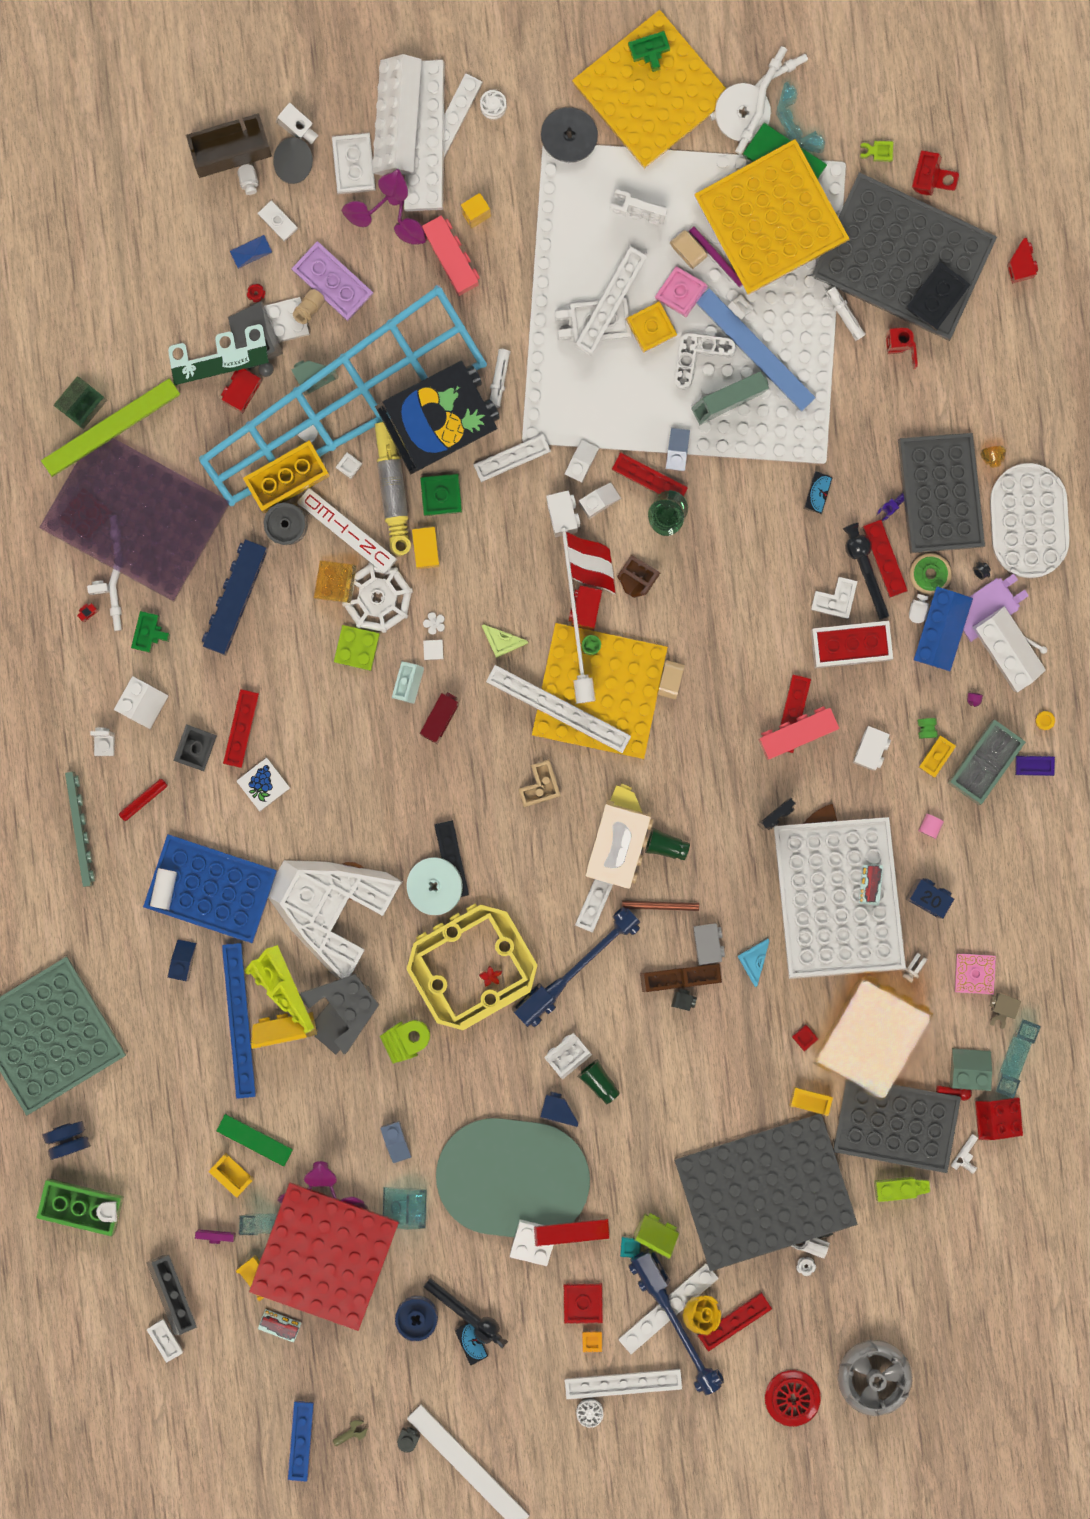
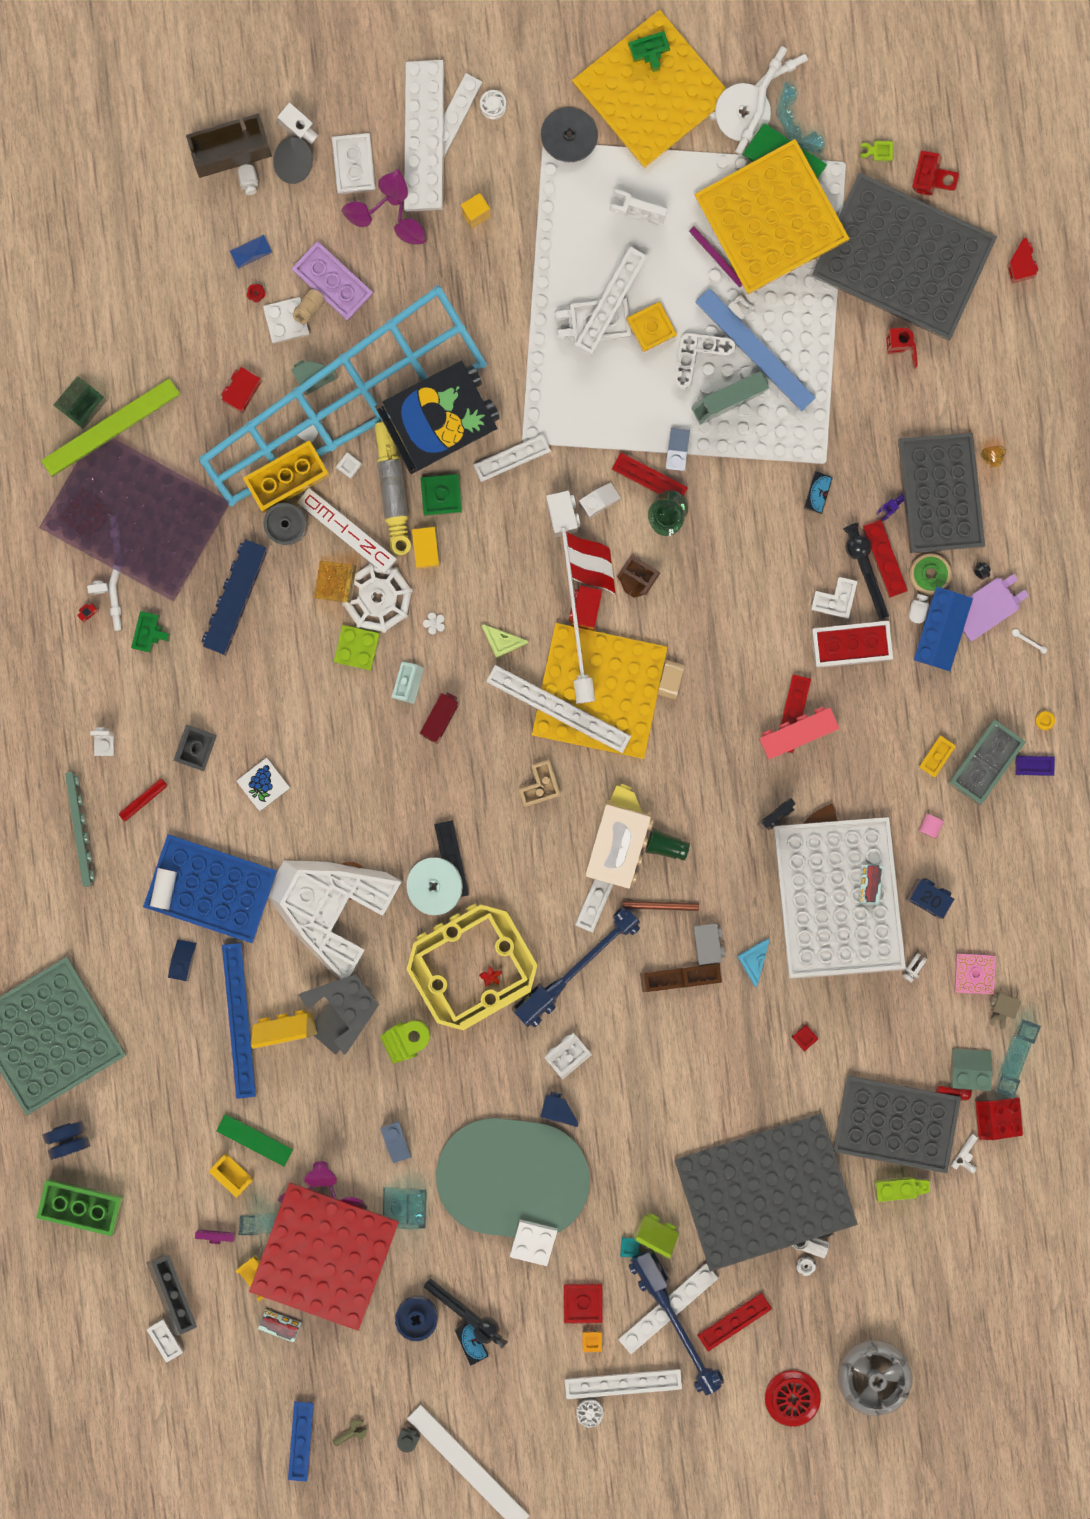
(107, 1211): white tile -> none
(141, 702): white slope -> none
(225, 361): piece -> none
(241, 728): red plate -> none
(252, 316): dark grey slope -> none
(275, 977): neon yellow wedge -> none
(277, 221): white plate -> none
(396, 115): white brick -> none
(433, 649): white tile -> none
(450, 255): coral brick -> none
(499, 377): white pin -> none
(571, 1232): red tile -> none
(581, 461): white slope -> none
(591, 645): bright green wheel -> none
(599, 1082): dark green plant -> none
(681, 291): bright pink plate -> none
(683, 1000): pearl dark grey plate -> none
(688, 249): tan beam -> none
(701, 1314): yellow cylinder -> none
(811, 1101): yellow panel -> none
(840, 305): white pin -> none
(871, 748): white brick -> none
(873, 1036): clear yellow windscreen -> none
(927, 728): bright green wheel -> none
(938, 296): black plate -> none
(974, 699): magenta hinge -> none
(1009, 649): white slope -> none
(1029, 520): white plate -> none

